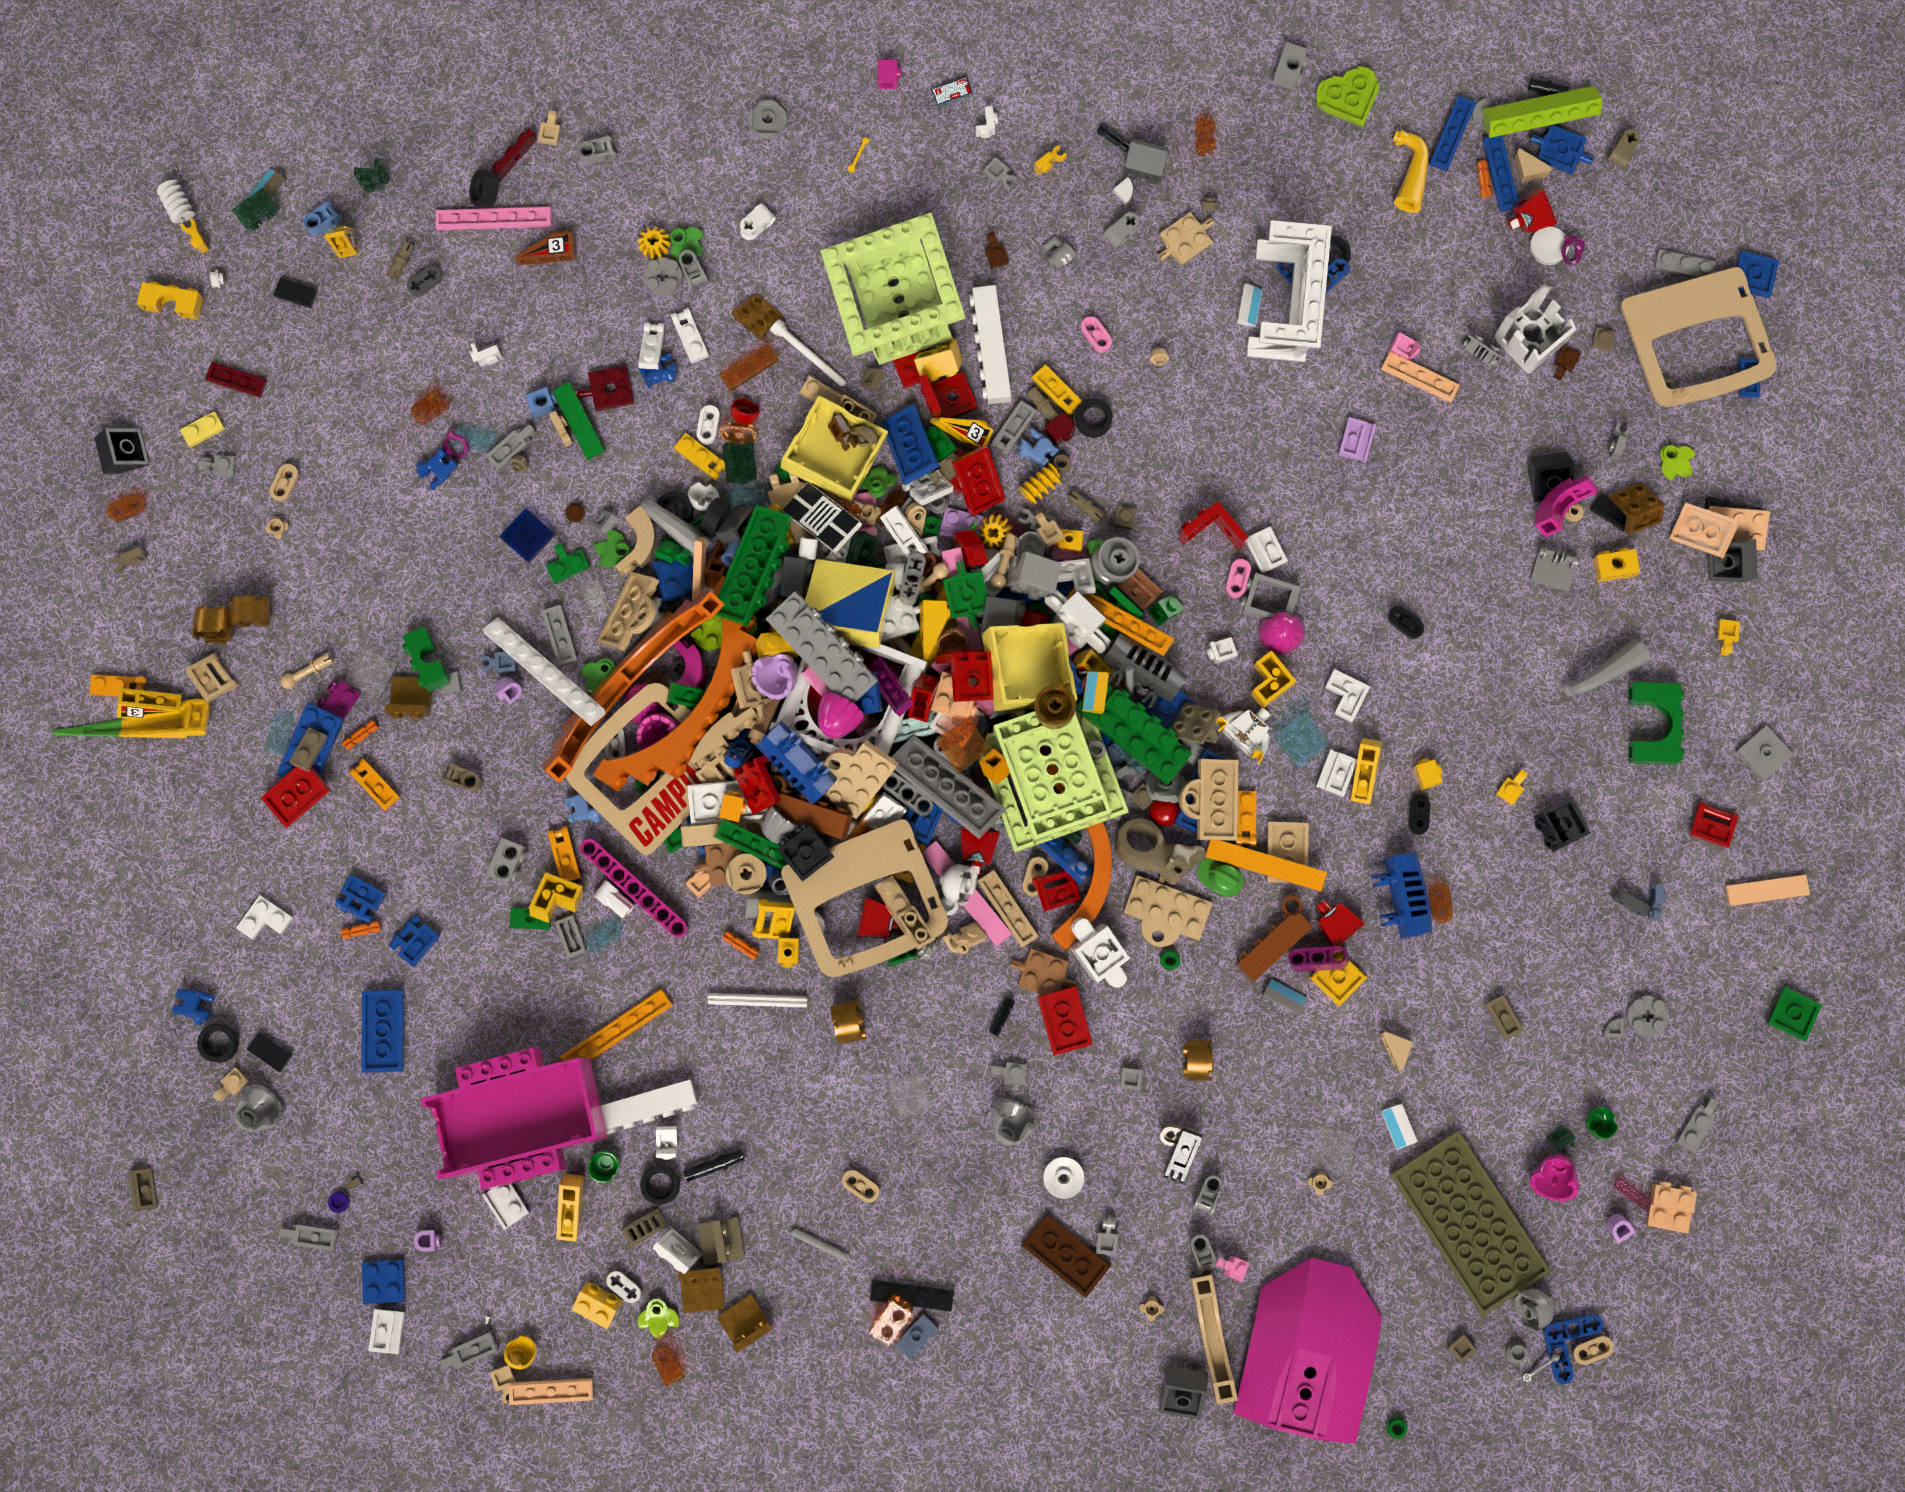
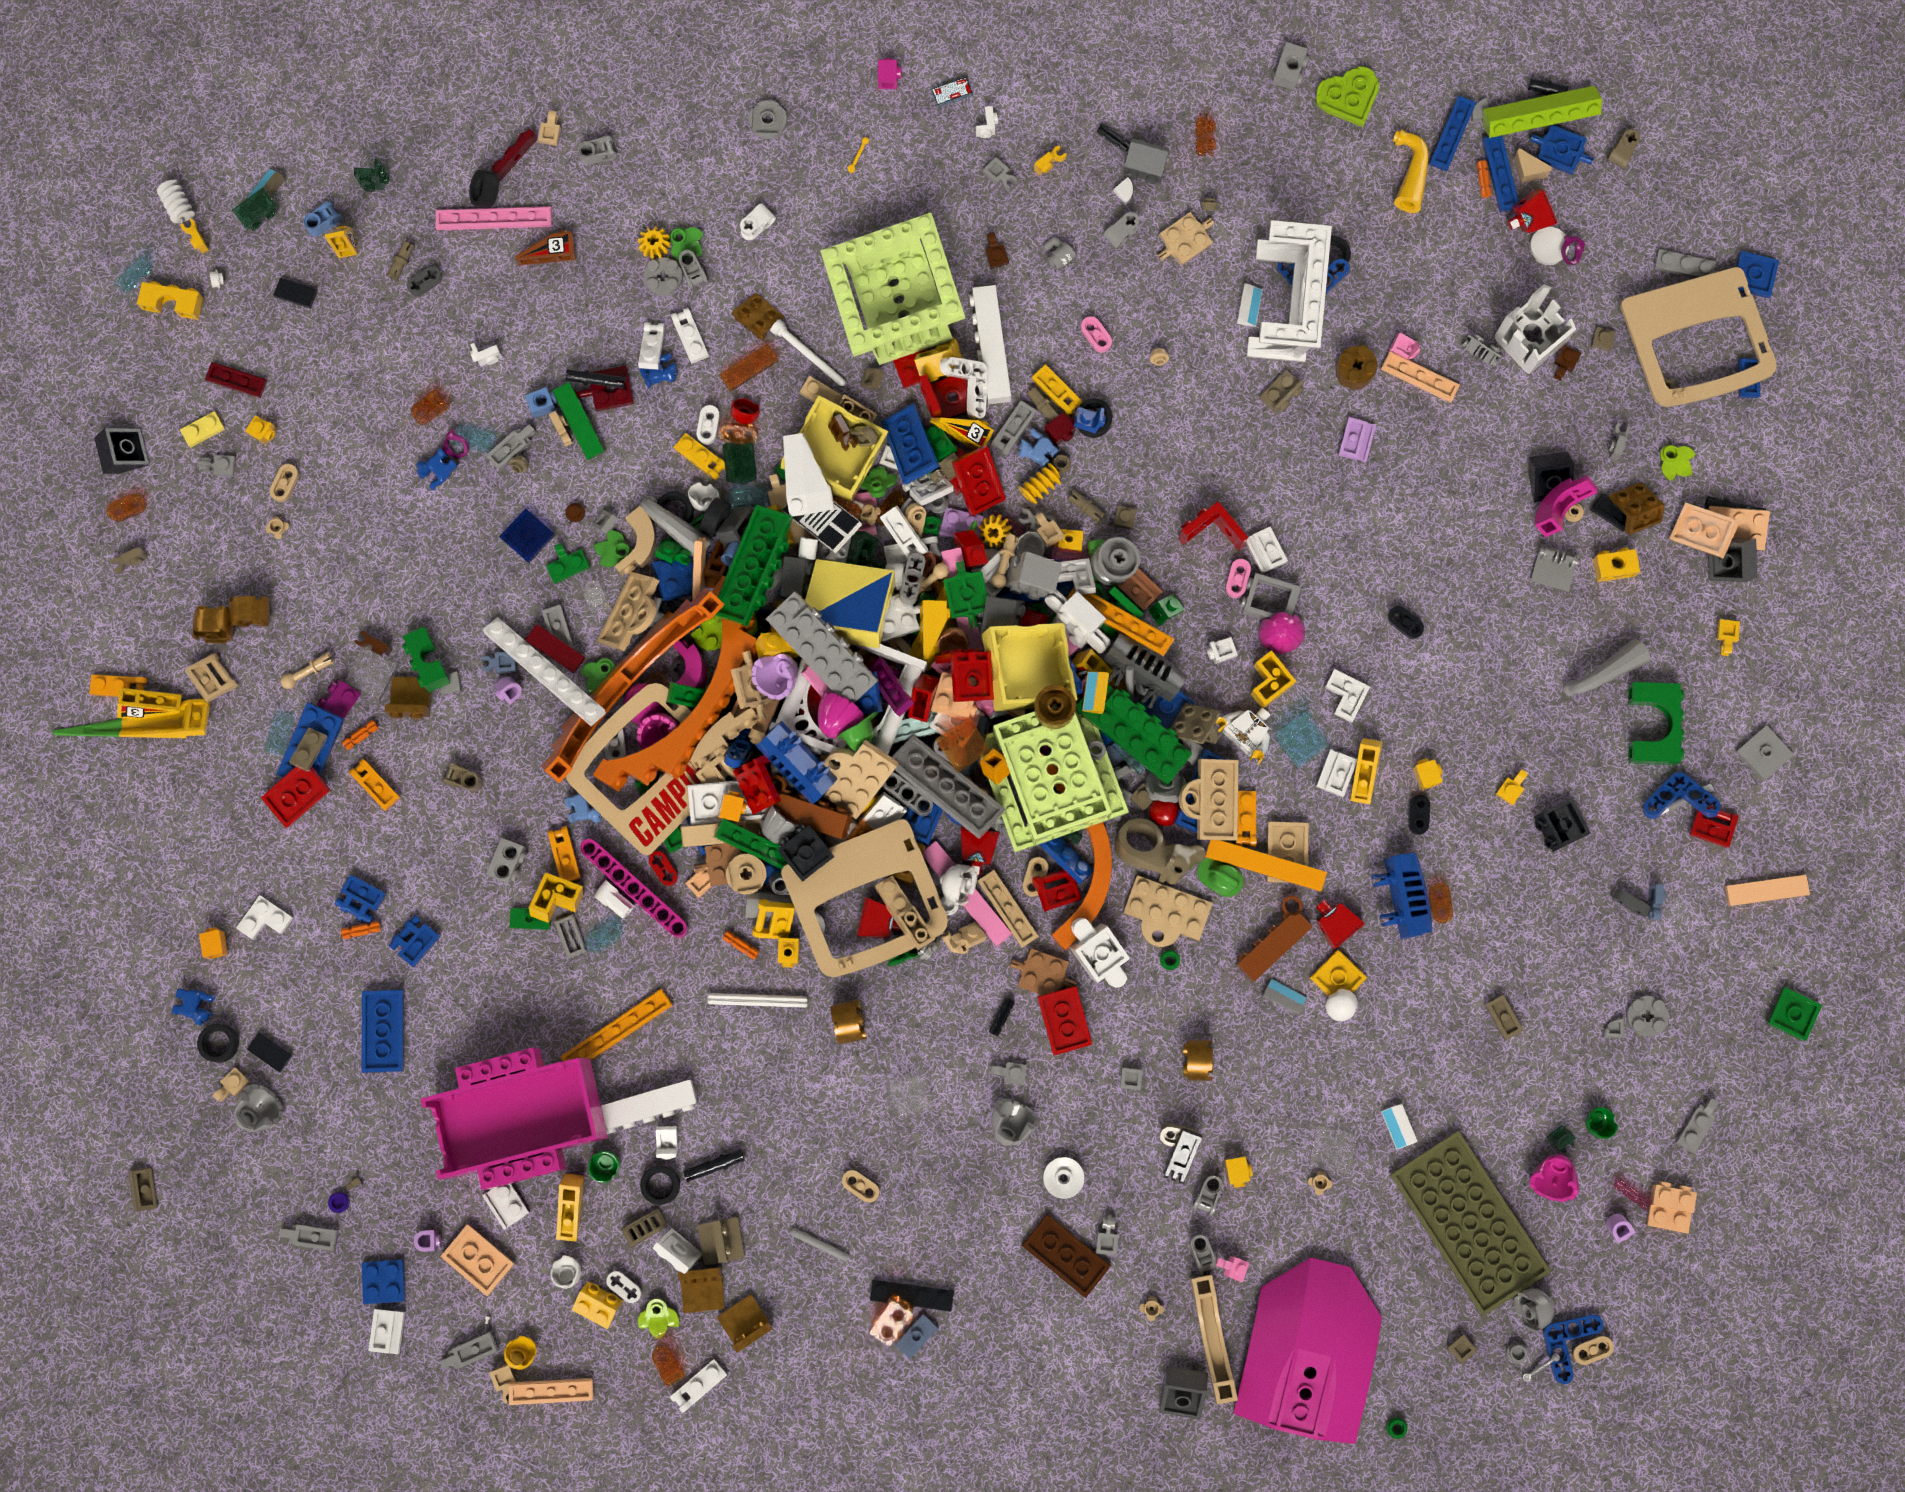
(128, 279): none -> clear light blue plate
(213, 943): none -> light orange brick
(261, 430): none -> yellow bracket
(377, 646): none -> reddish brown plate
(477, 1260): none -> light nougat plate
(555, 649): none -> dark red tile
(565, 1272): none -> white hair
(594, 378): none -> black pin
(667, 866): none -> red beam
(699, 1385): none -> white plate
(805, 484): none -> white wedge
(858, 734): none -> bright green piece
(888, 459): none -> white tile
(974, 379): none -> white beam
(1089, 420): none -> blue bracket
(1238, 1171): none -> yellow brick
(1281, 392): none -> dark tan bracket
(1327, 963): magenta beam -> none
(1341, 1005): none -> white hair
(1359, 357): none -> pearl gold brick
(1397, 1048): tan slope -> none
(1680, 801): none -> light grey bar
(1683, 791): none -> blue beam

